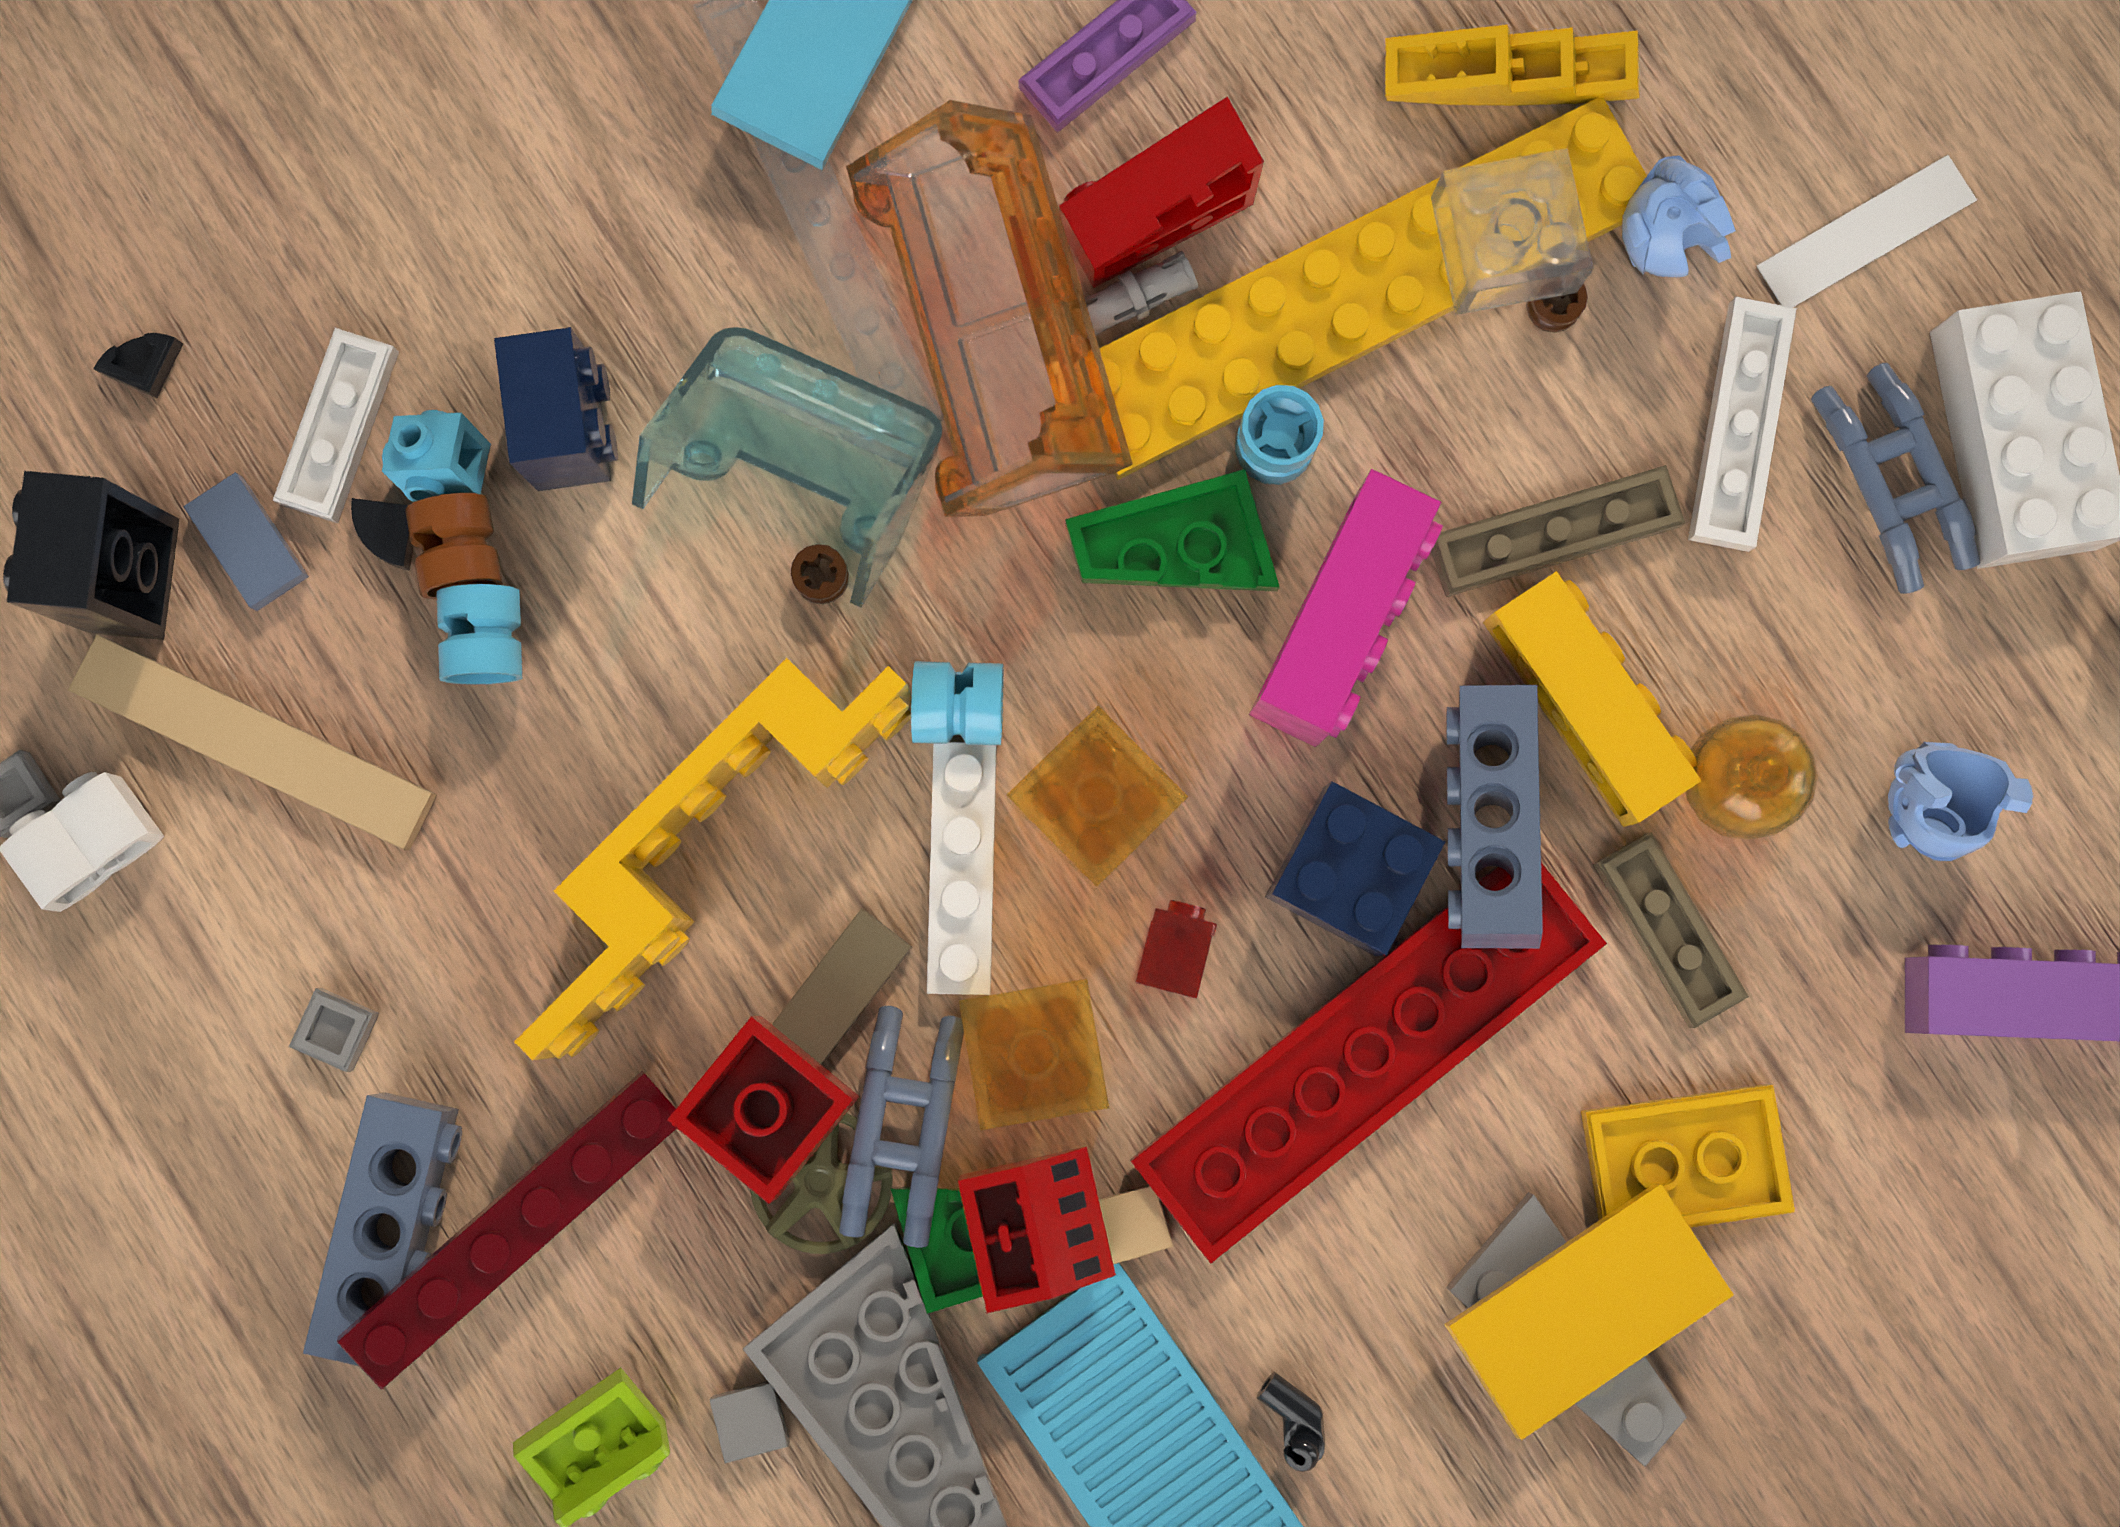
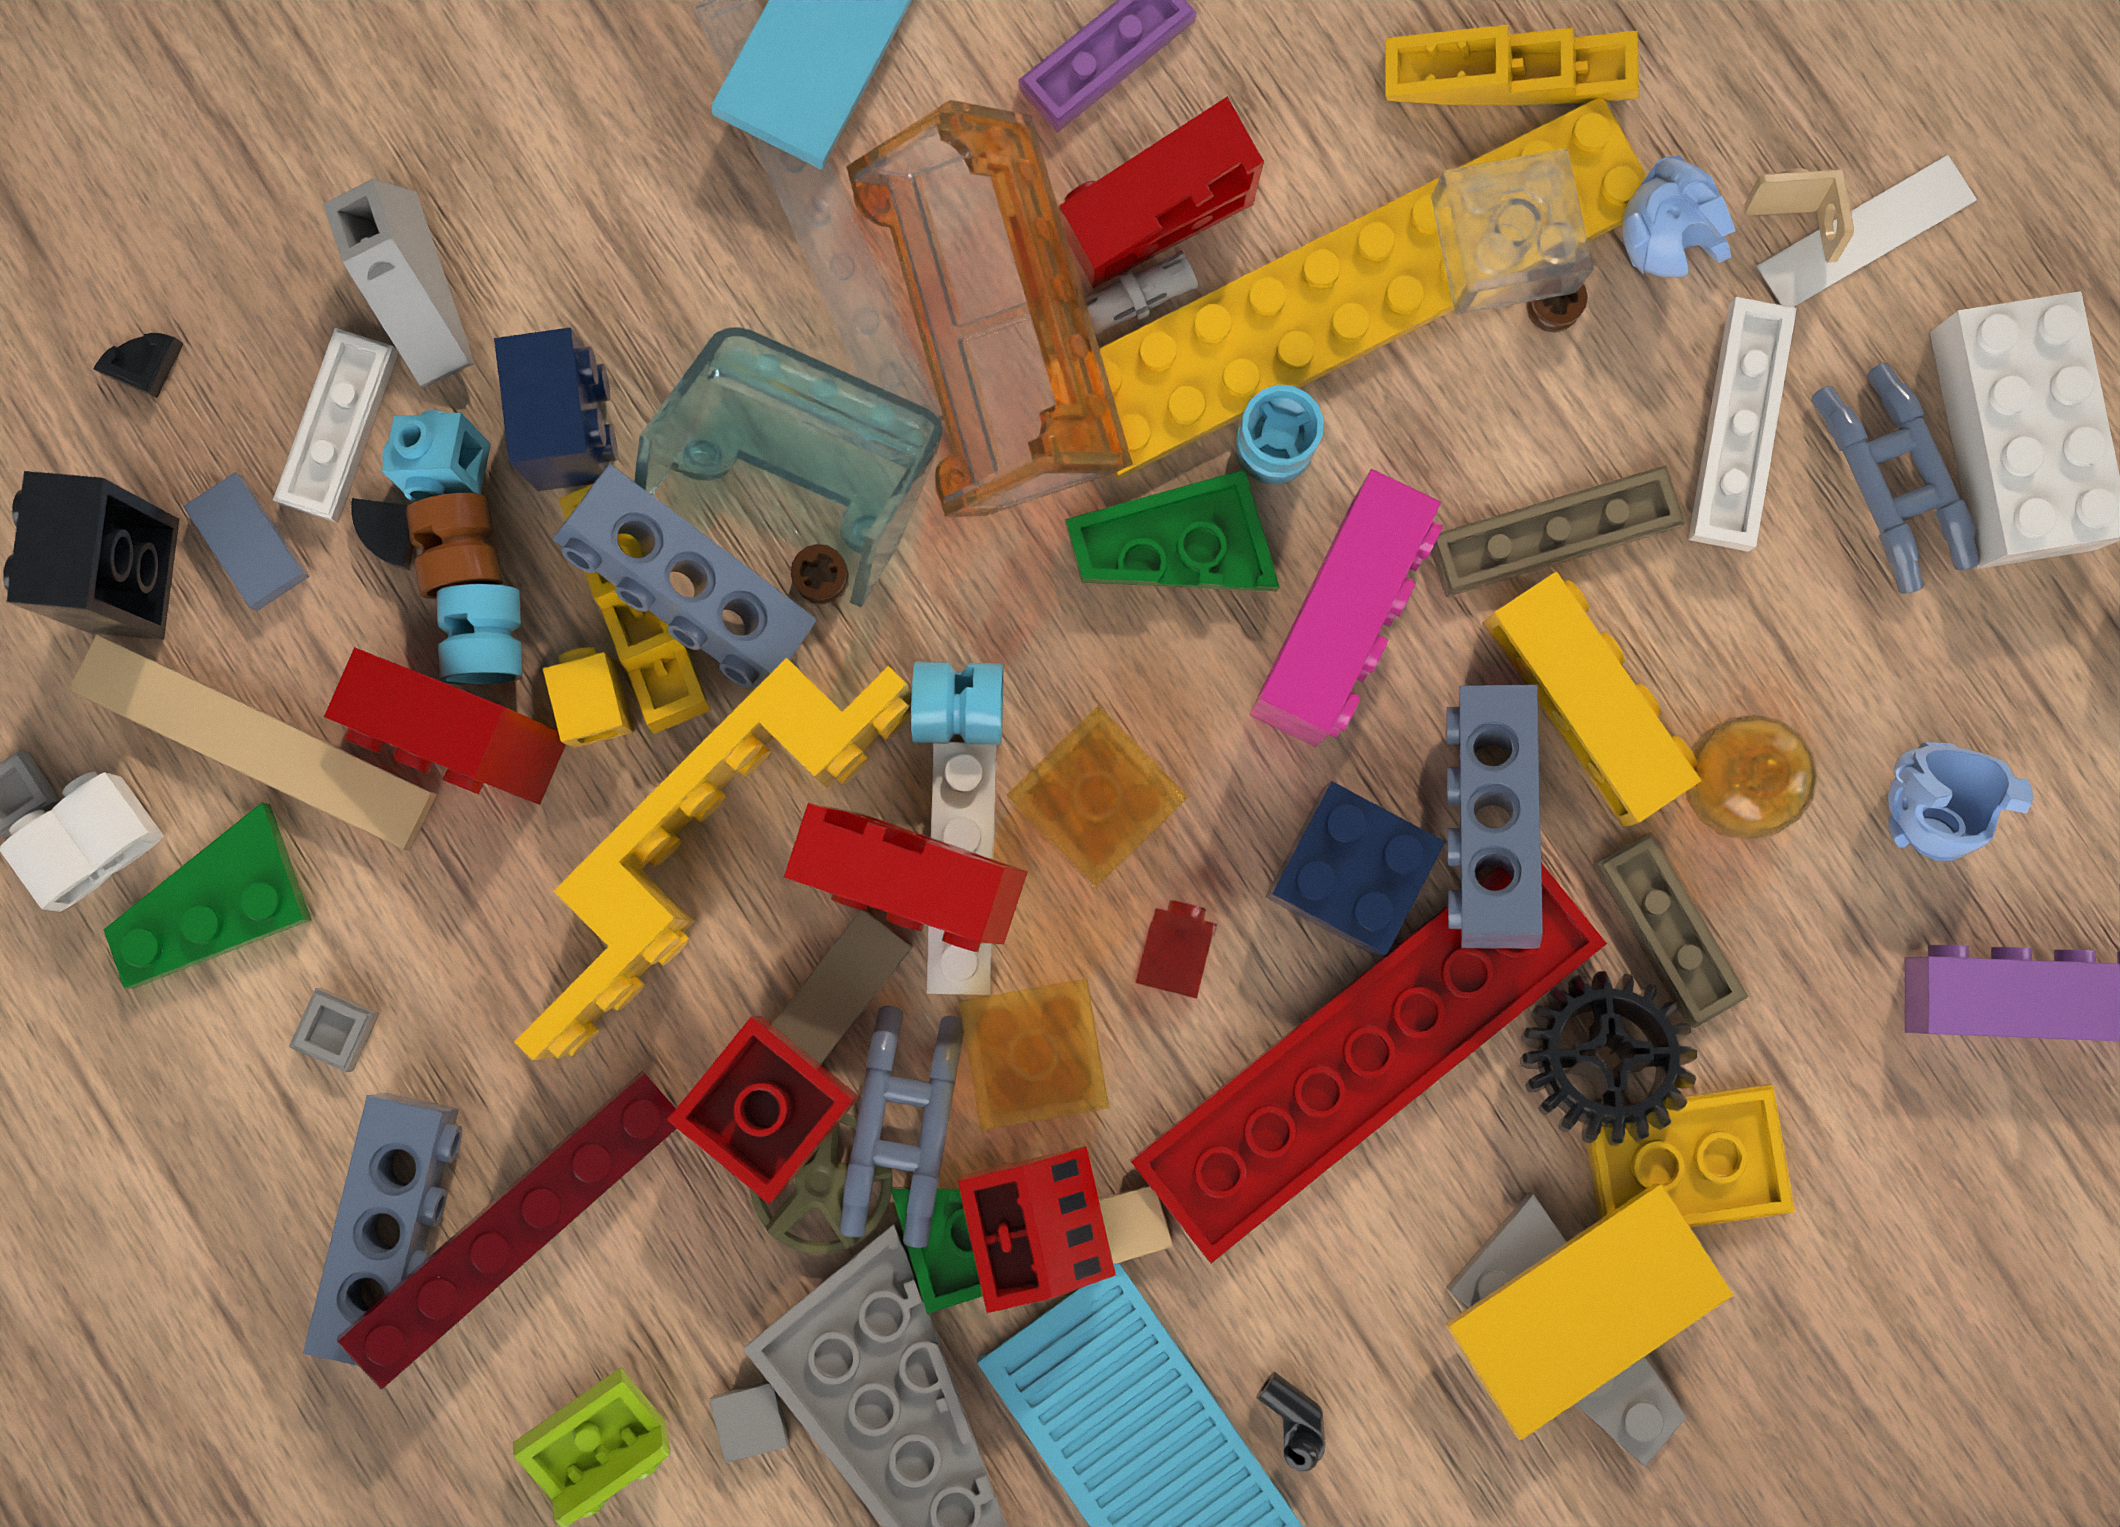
(212, 905): none -> green wing
(399, 273): none -> light grey slope
(445, 727): none -> red wedge
(587, 697): none -> yellow brick
(655, 661): none -> yellow slope
(671, 544): none -> sand blue brick
(906, 875): none -> red wedge
(1609, 1085): none -> black gear
(1807, 191): none -> tan bracket

